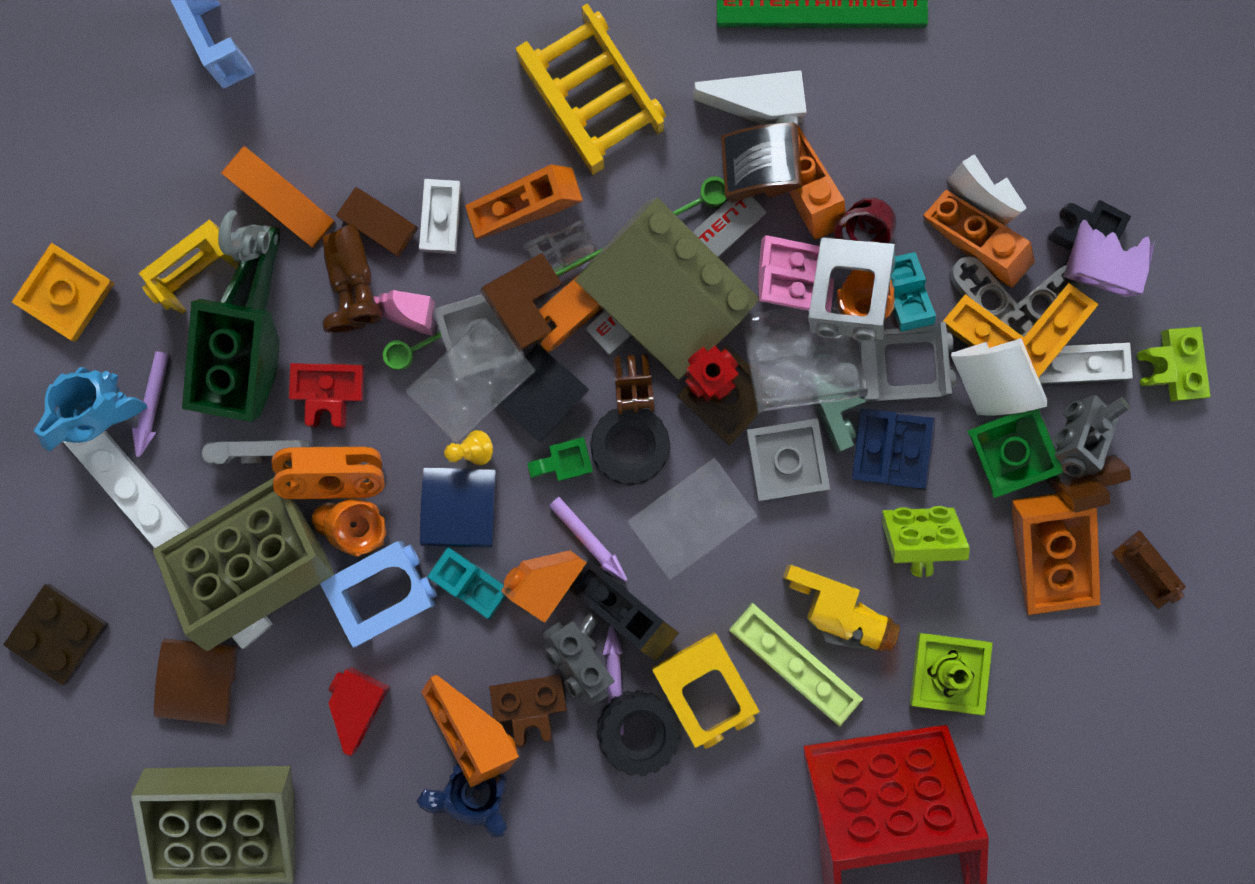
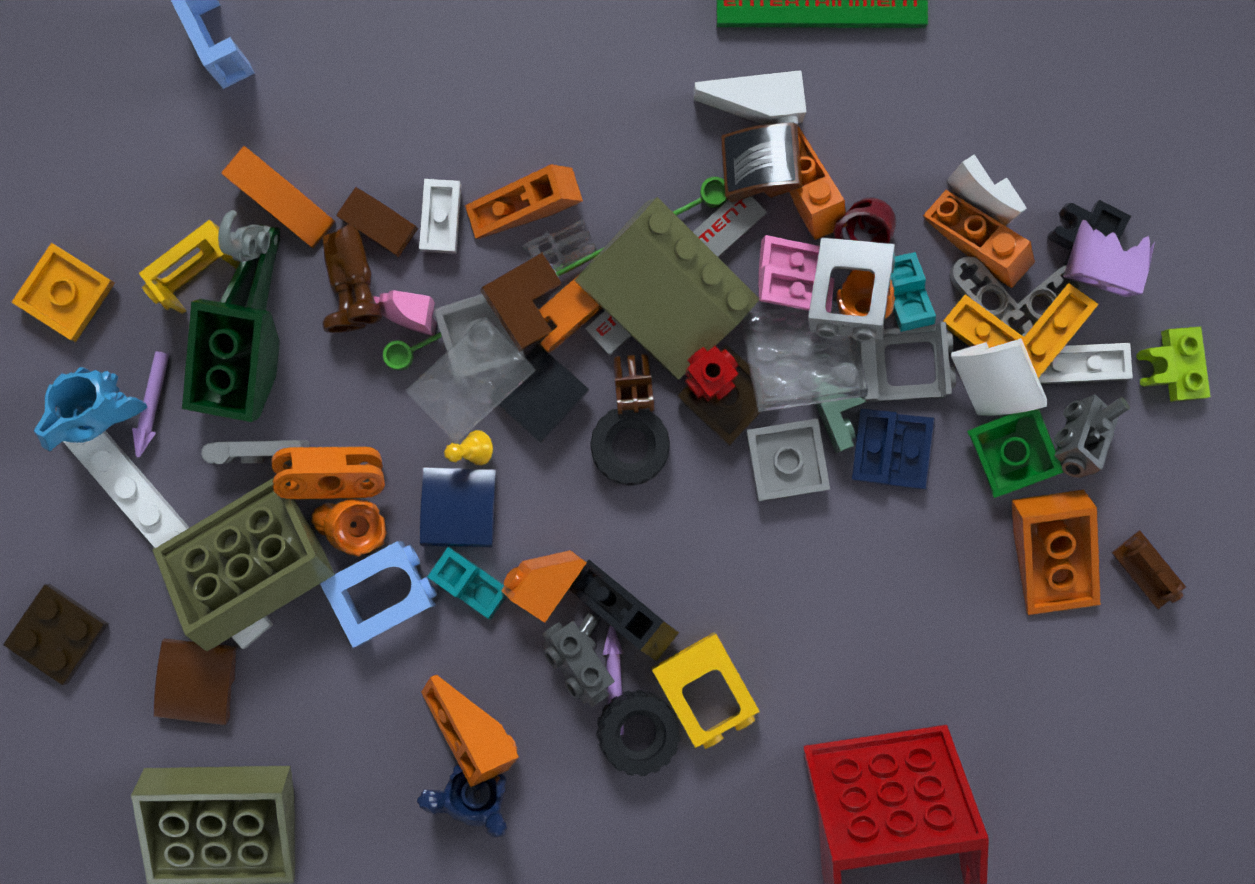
(326, 389): red plate -> none
(354, 706): red slope -> none
(529, 705): reddish brown plate -> none
(566, 460): green plate -> none
(574, 120): yellow fence -> none
(586, 537): lavender piece -> none
(692, 518): clear plate -> none
(795, 664): yellowish green tile -> none
(838, 616): yellow plate -> none
(924, 537): lime plate -> none
(968, 688): lime plate -> none
(1090, 490): reddish brown tile -> none

